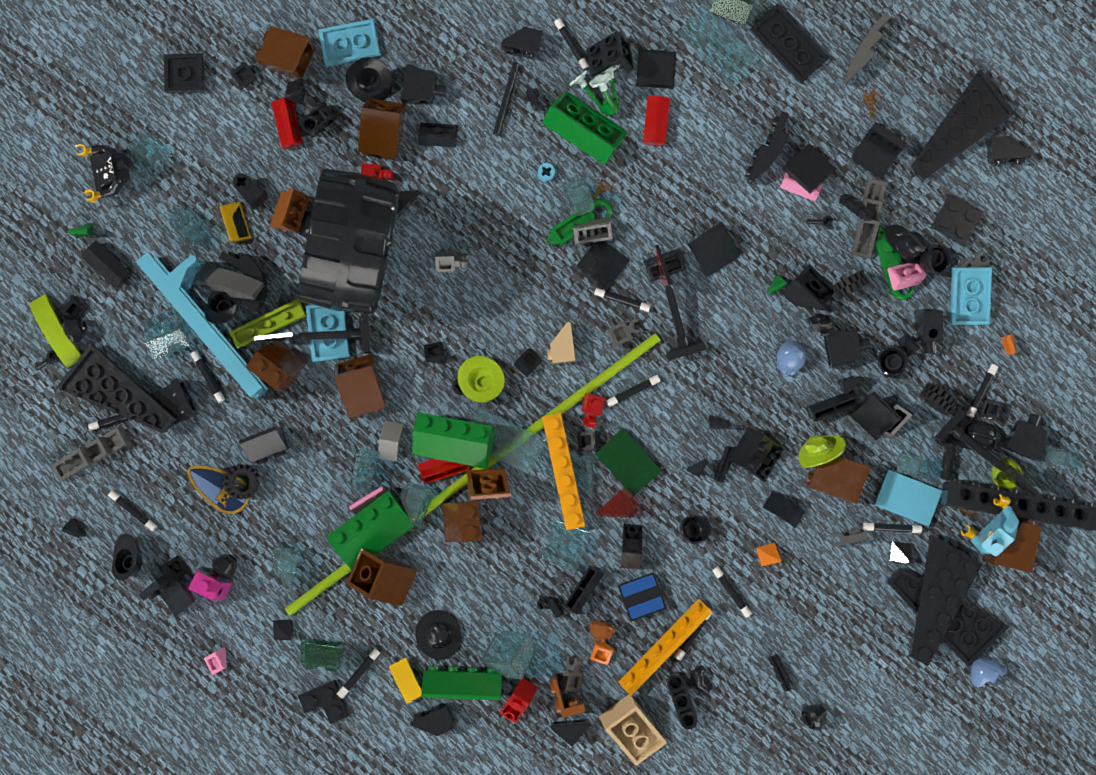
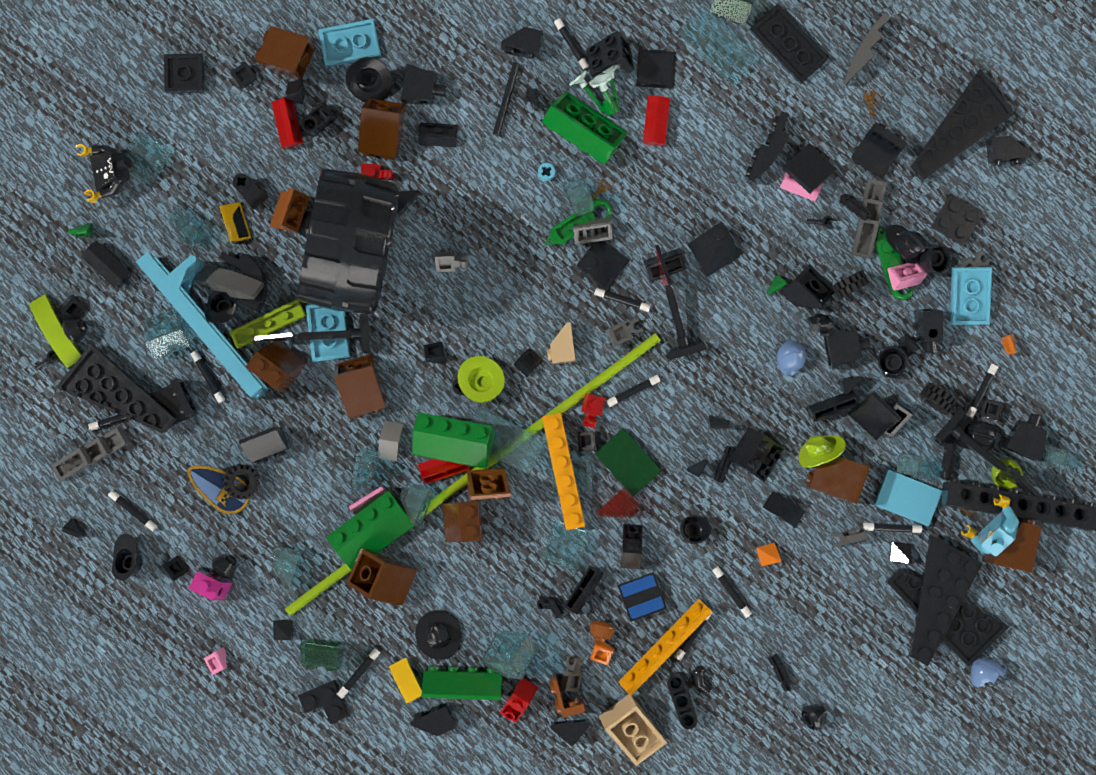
(171, 591): black bracket -> none

